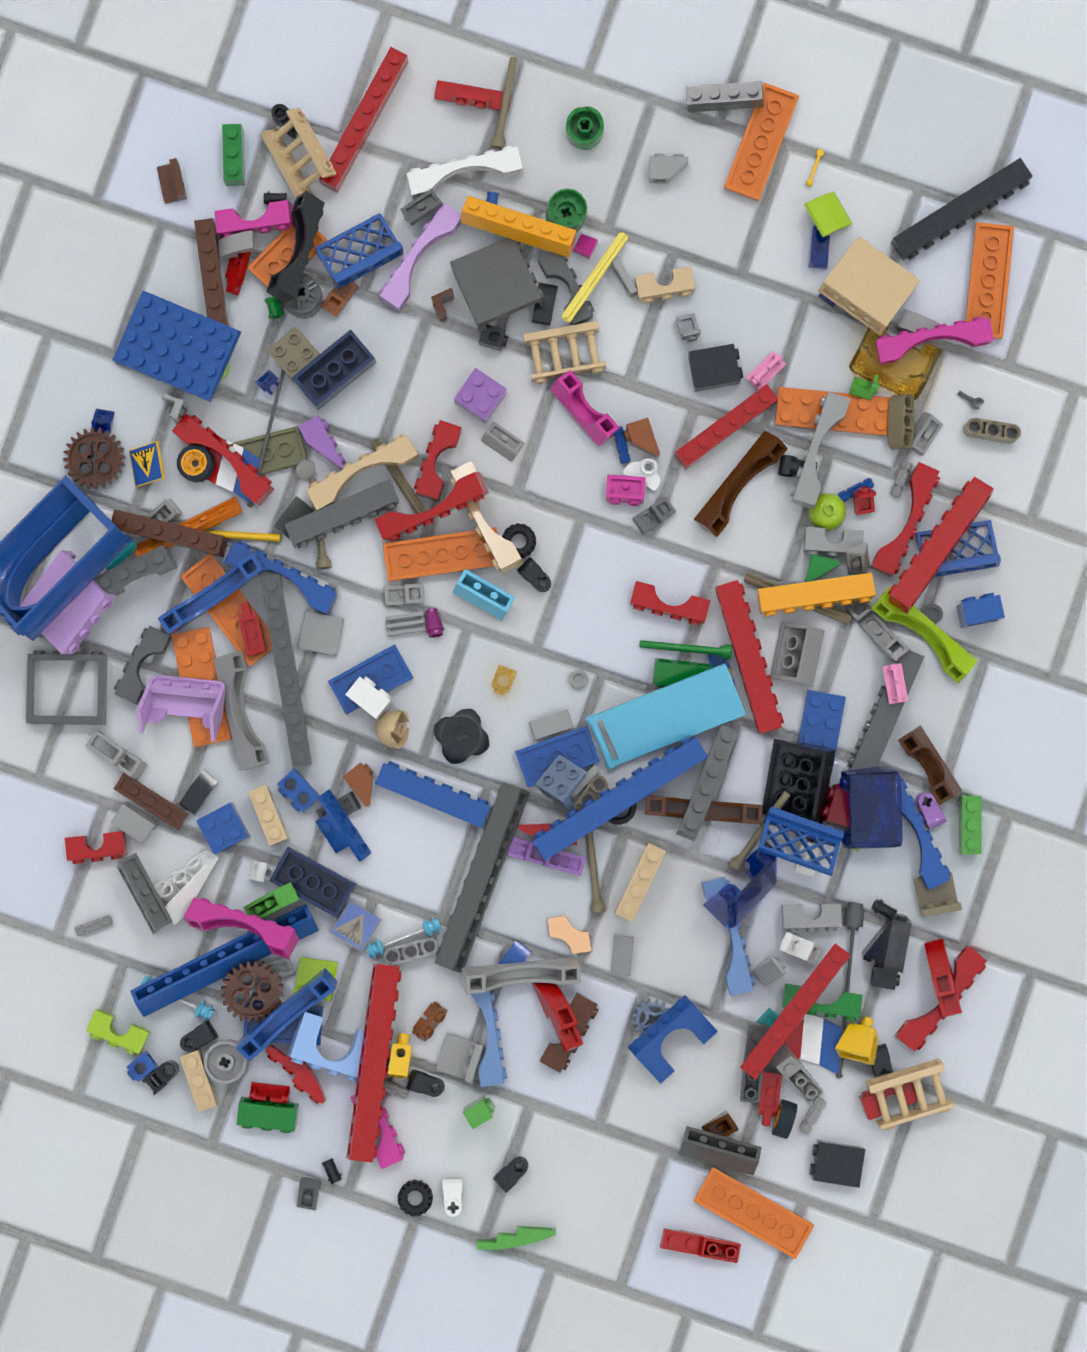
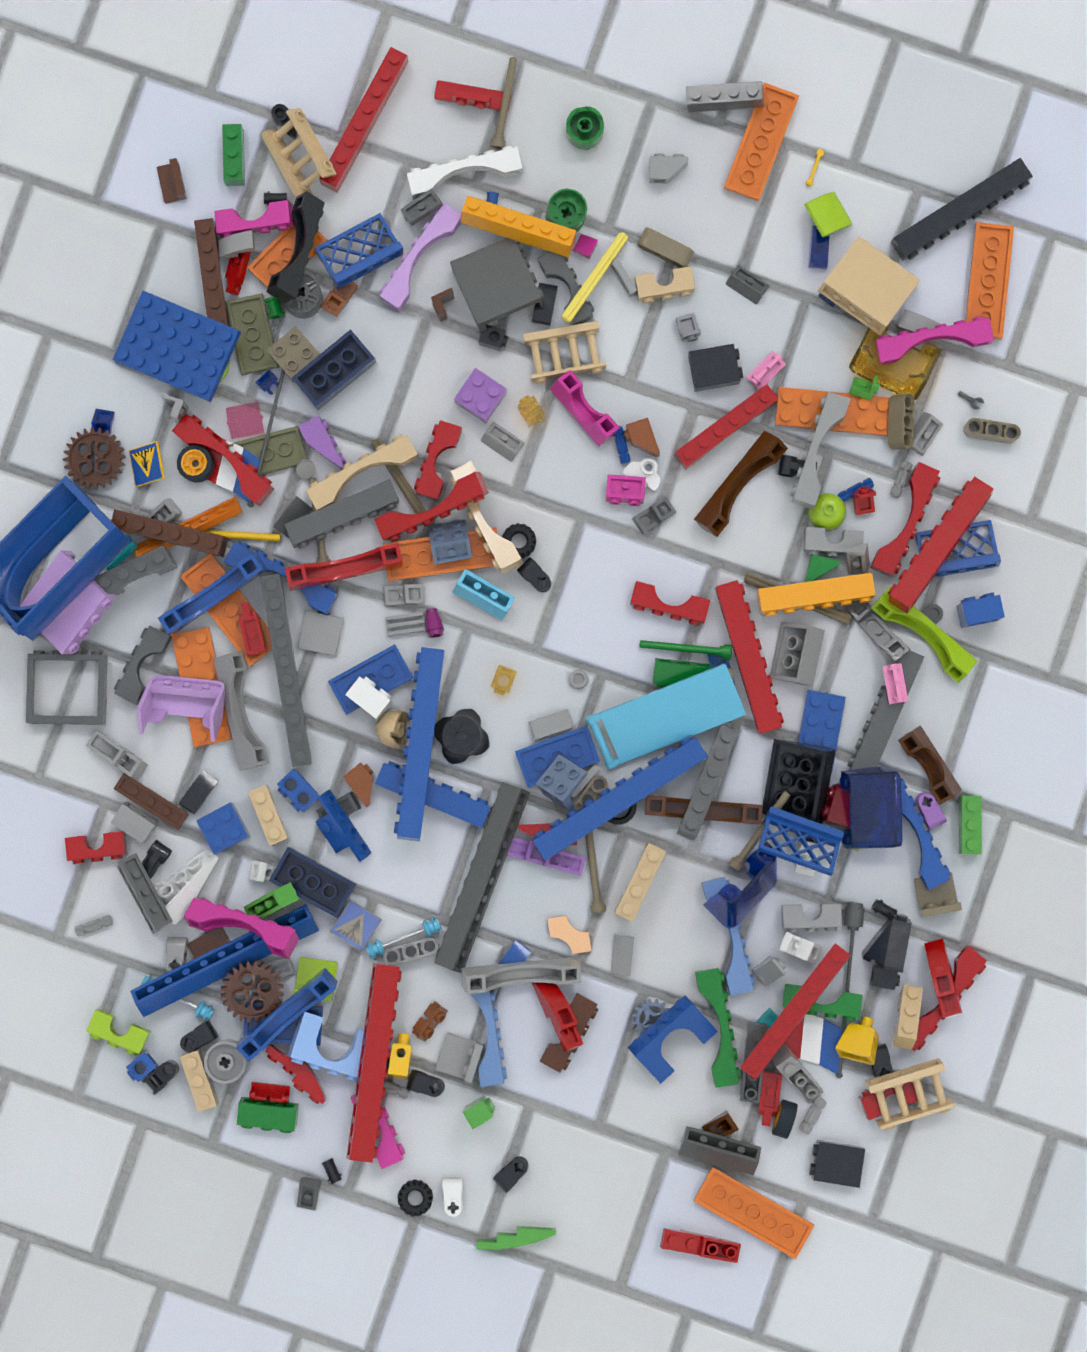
(156, 855): none -> black piece
(176, 950): none -> light grey piece
(208, 942): none -> reddish brown panel
(244, 420): none -> clear pink piece
(251, 318): none -> olive tile
(315, 574): none -> red arch
(420, 744): none -> blue brick
(449, 541): none -> sand blue bracket
(531, 410): none -> clear yellow brick
(665, 248): none -> dark tan beam
(724, 1068): none -> green arch
(747, 284): none -> dark grey slope
(909, 1011): none -> tan arch

